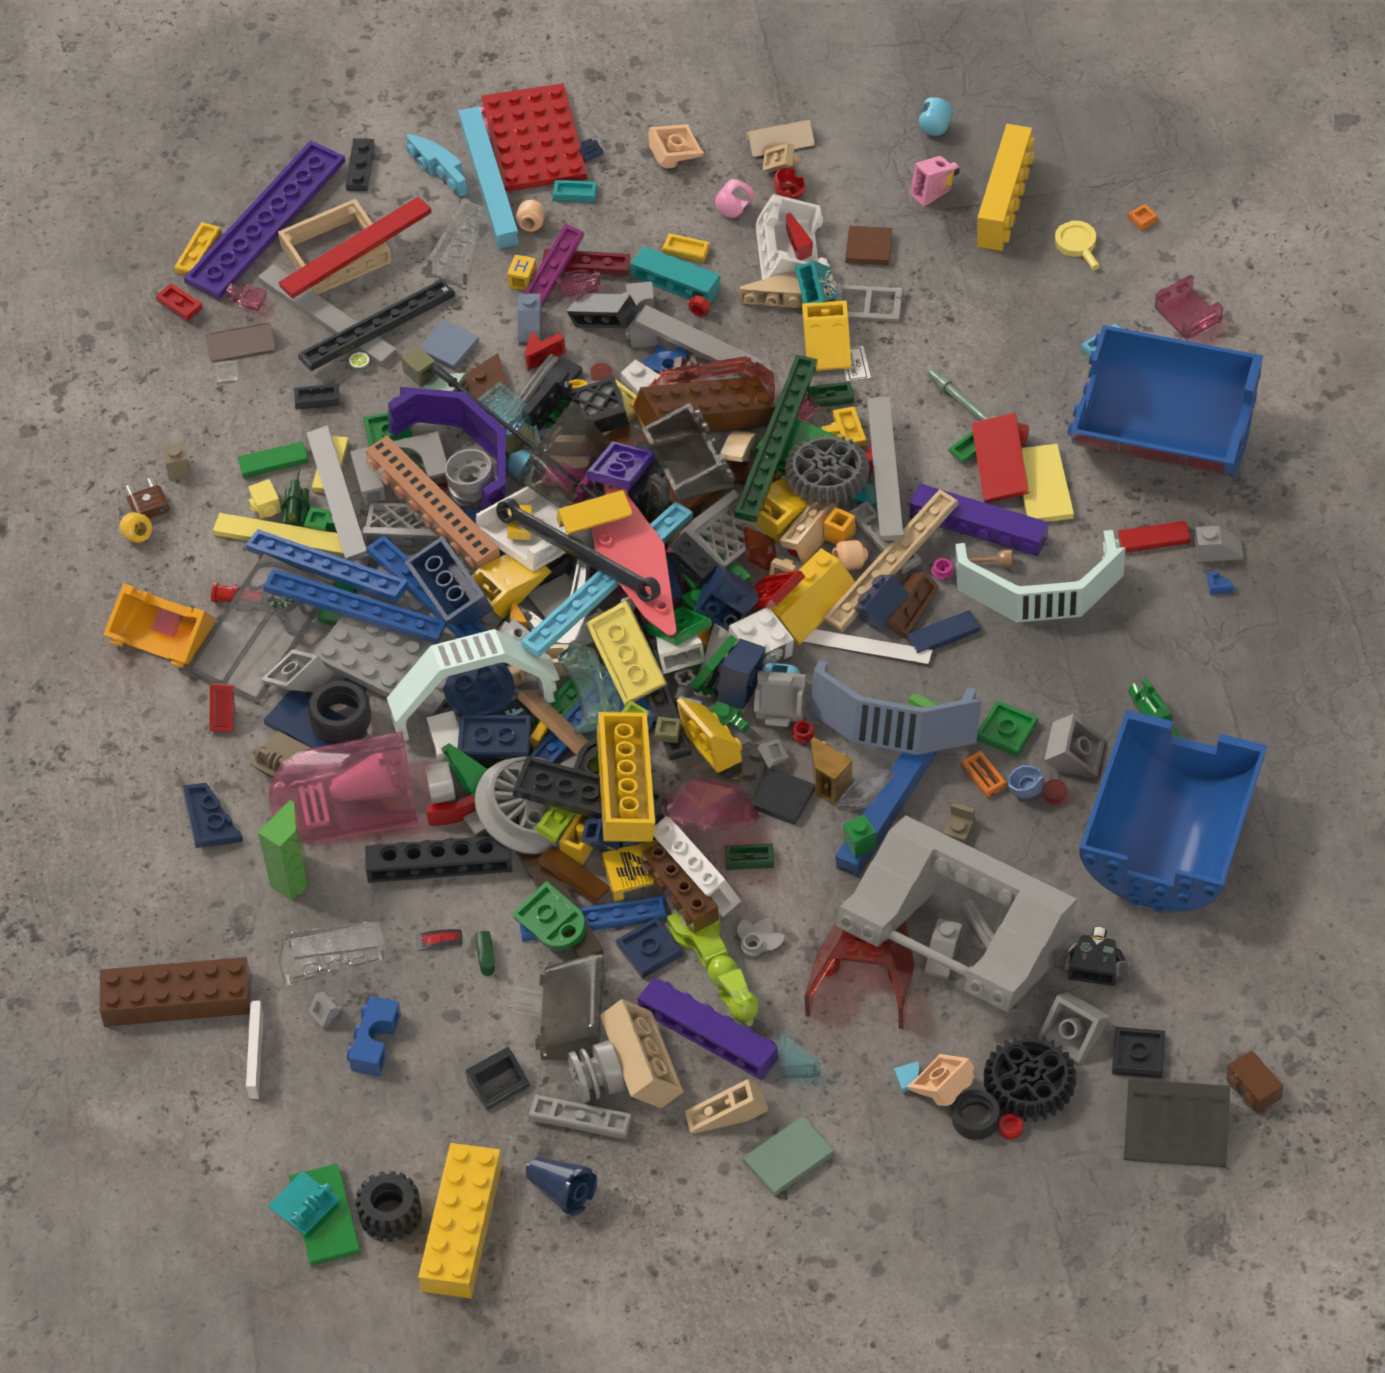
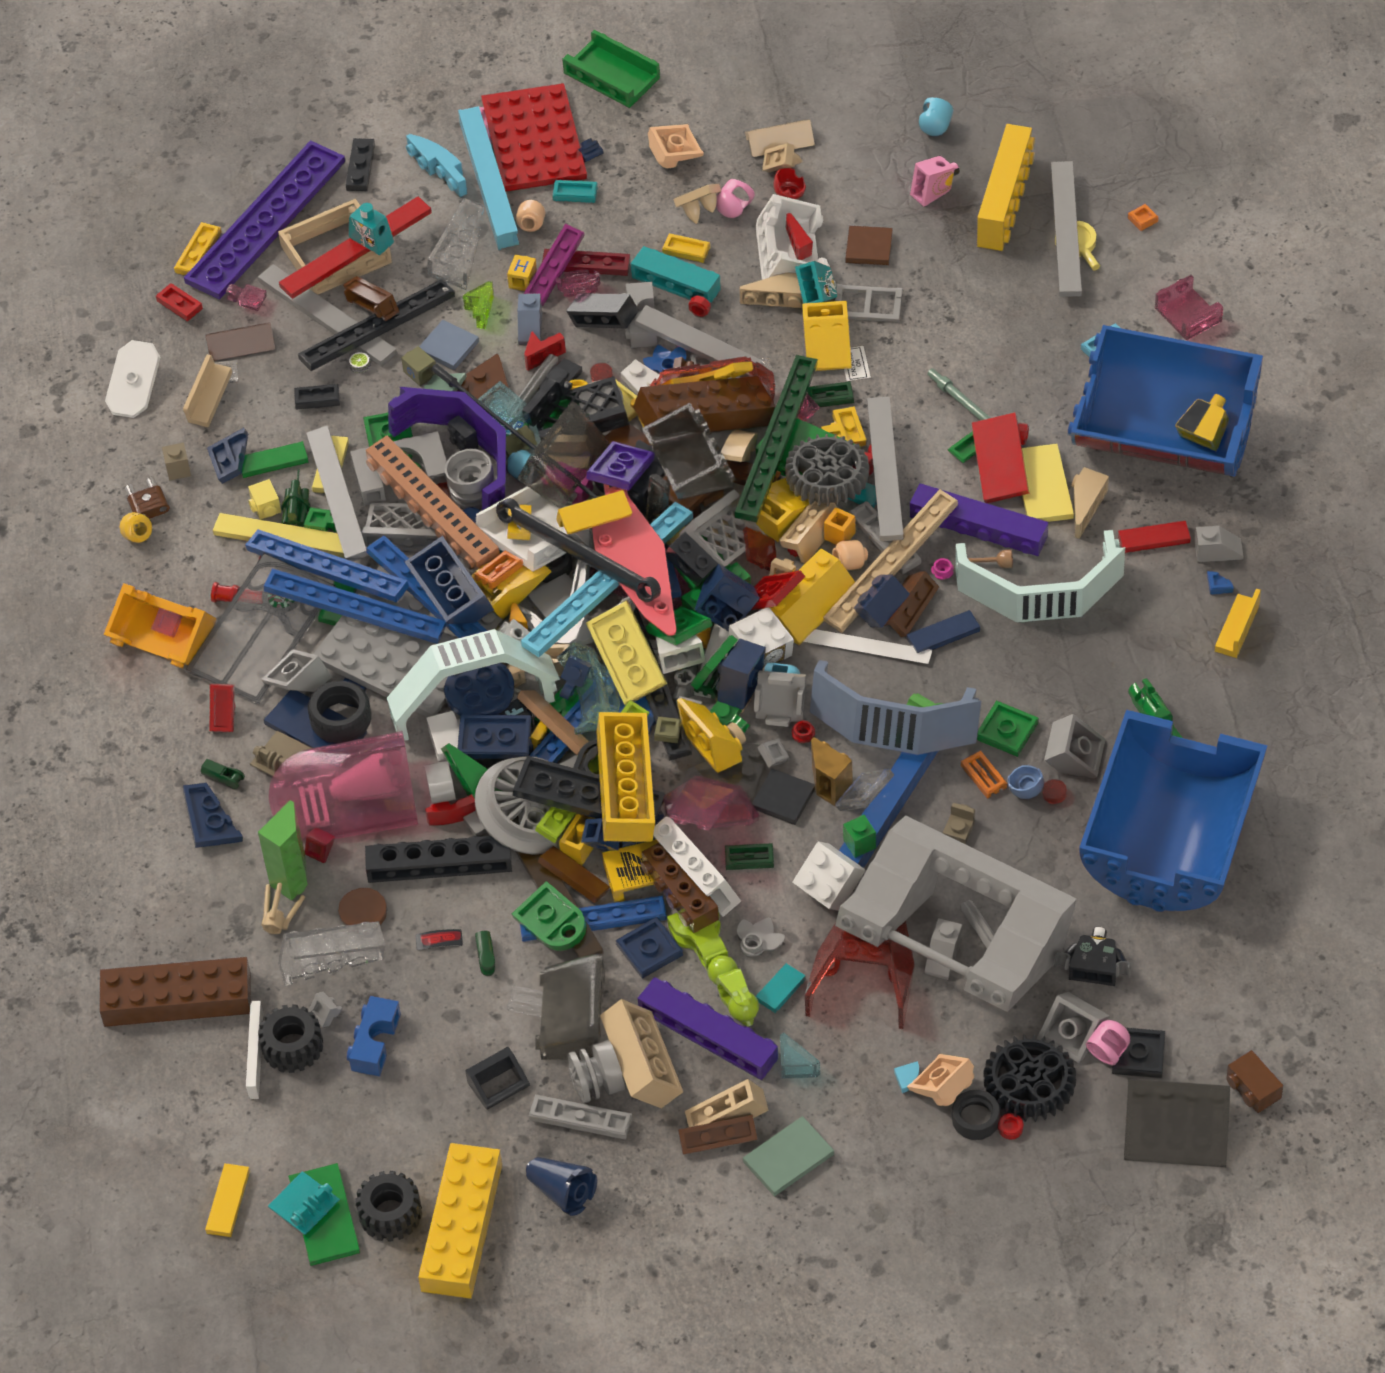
(132, 379): none -> white shield
(206, 392): none -> tan panel
(220, 773): none -> dark green bar
(227, 1200): none -> yellow tile
(229, 455): none -> dark blue wing
(274, 921): none -> tan plant
(296, 1054): none -> black tyre
(319, 844): none -> dark red slope
(362, 906): none -> reddish brown tile
(370, 229): none -> teal torso
(371, 297): none -> reddish brown container
(462, 434): none -> black piece
(480, 302): none -> clear neon green slope
(501, 572): none -> orange tile
(576, 674): none -> dark blue plate
(612, 69): none -> green panel
(690, 201): none -> tan tile
(717, 1134): none -> reddish brown plate
(732, 370): none -> yellow tile
(736, 732): none -> tan tile
(780, 988): none -> teal tile
(829, 875): none -> white brick
(1066, 229): none -> light grey tile
(1089, 492): none -> tan slope
(1108, 1042): none -> bright pink helmet
(1204, 422): none -> yellow torso
(1238, 624): none -> yellow panel

